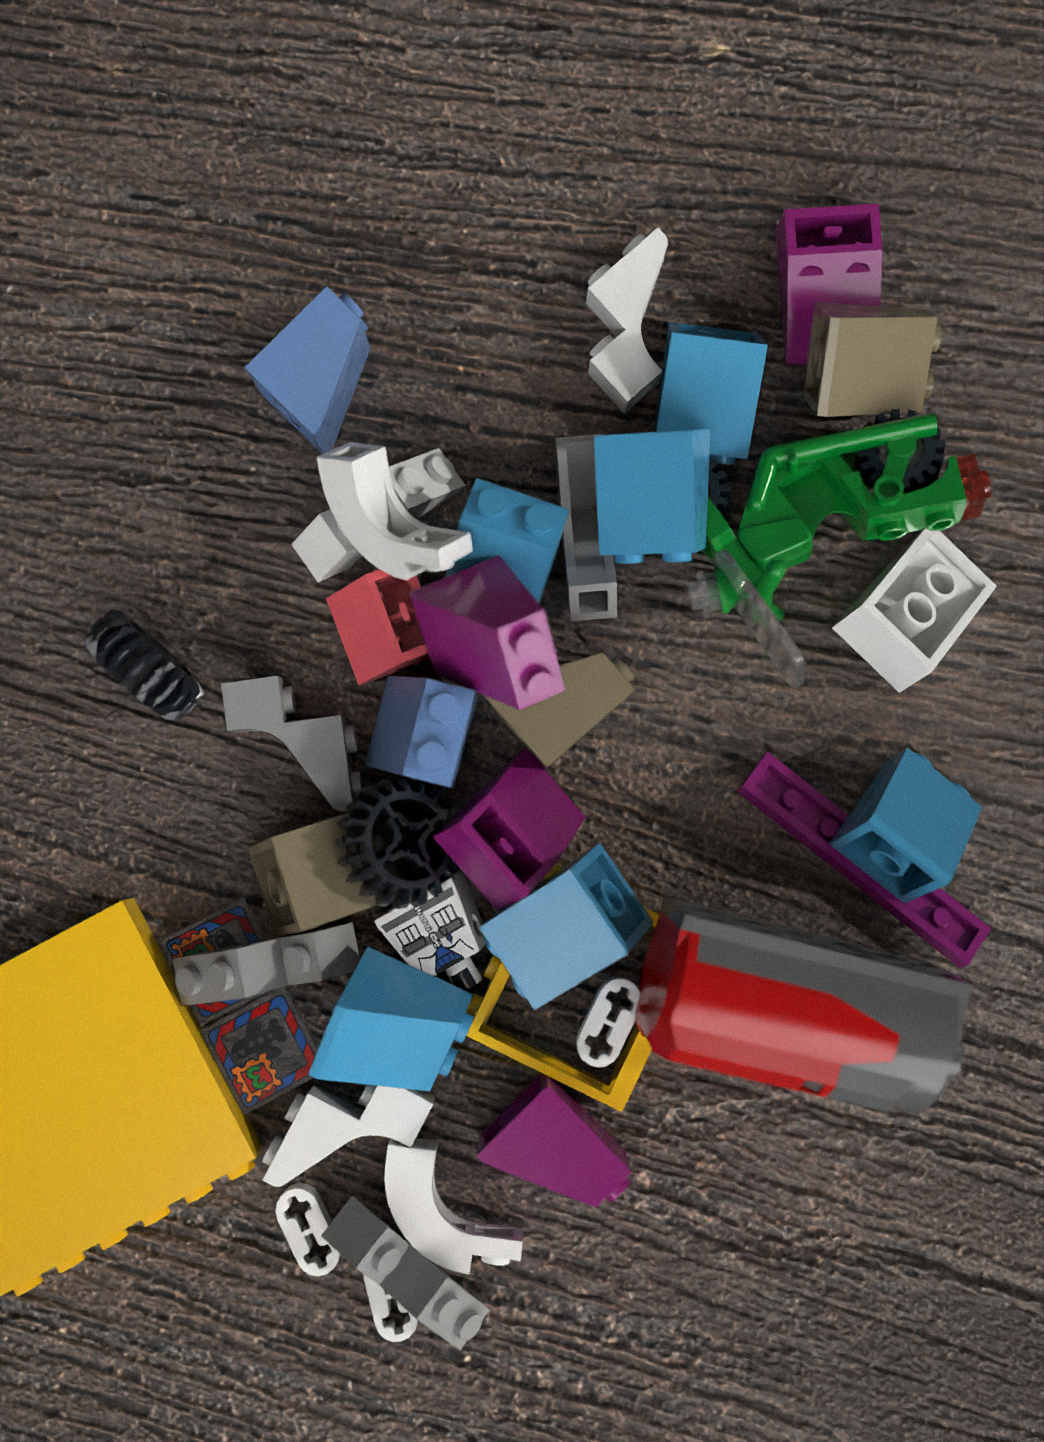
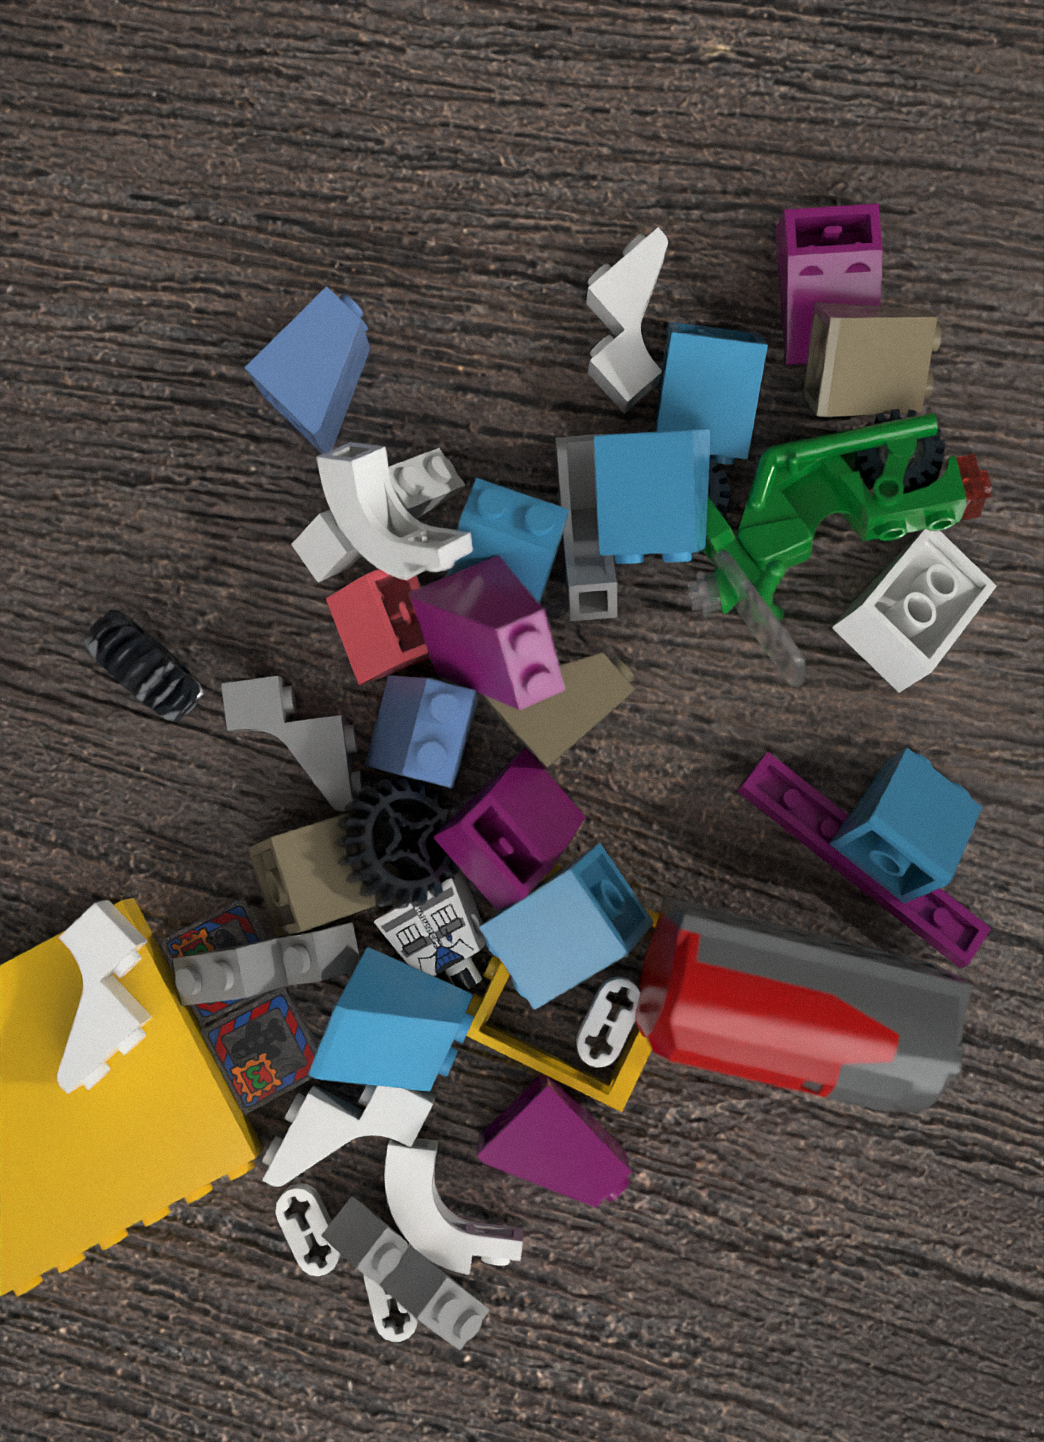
(107, 1013): none -> white arch

